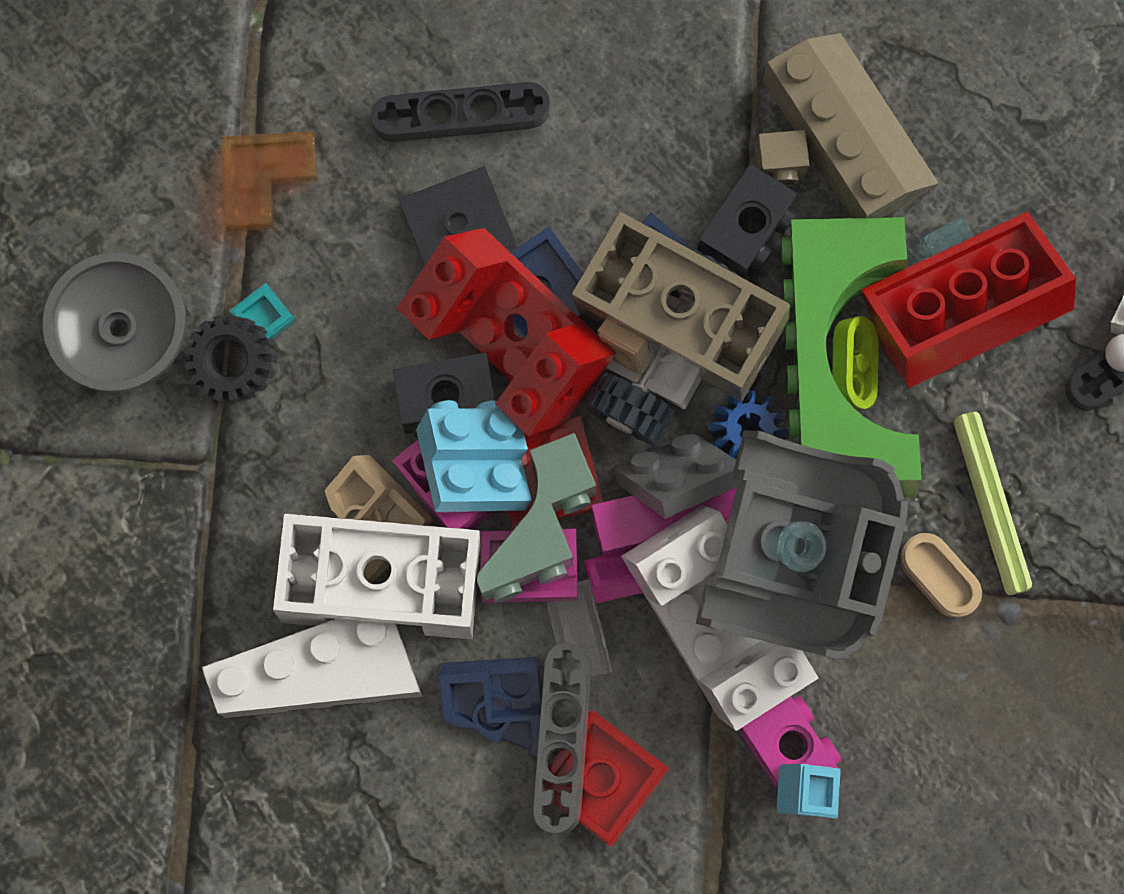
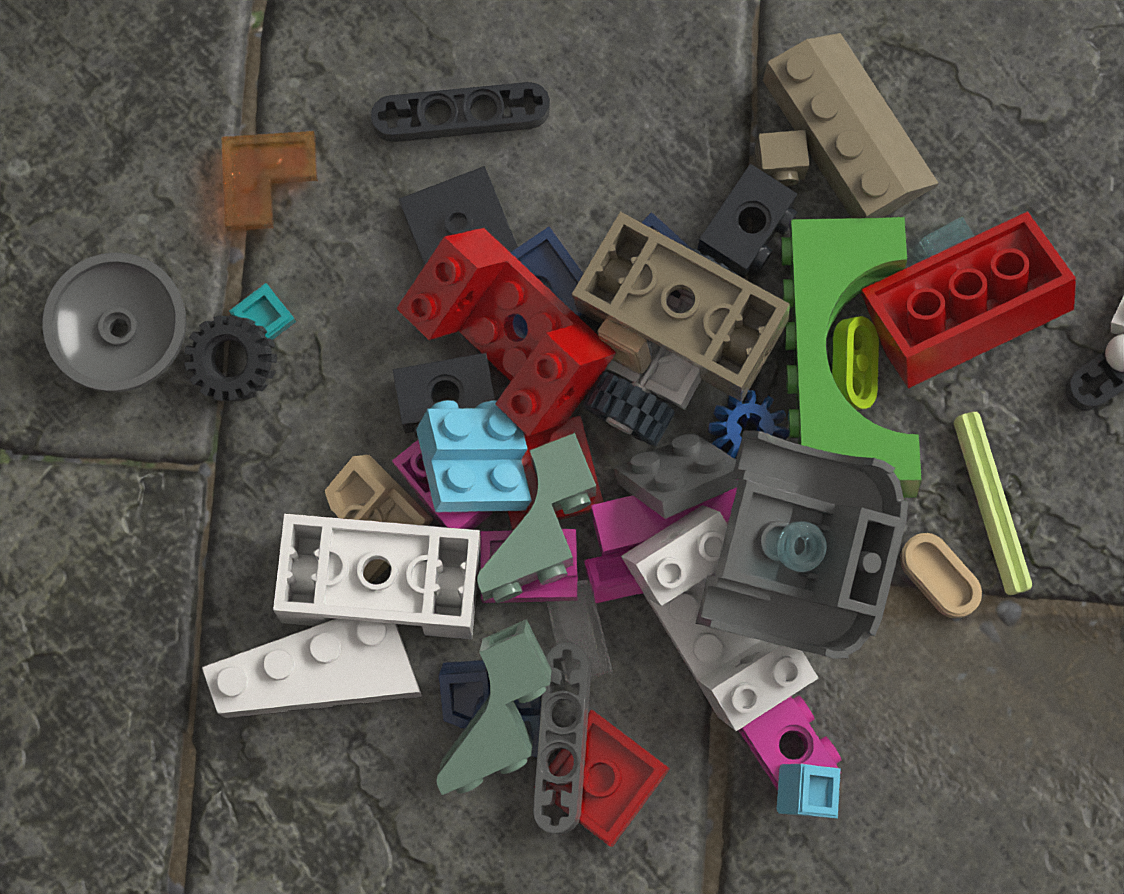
(497, 733): none -> sand green arch

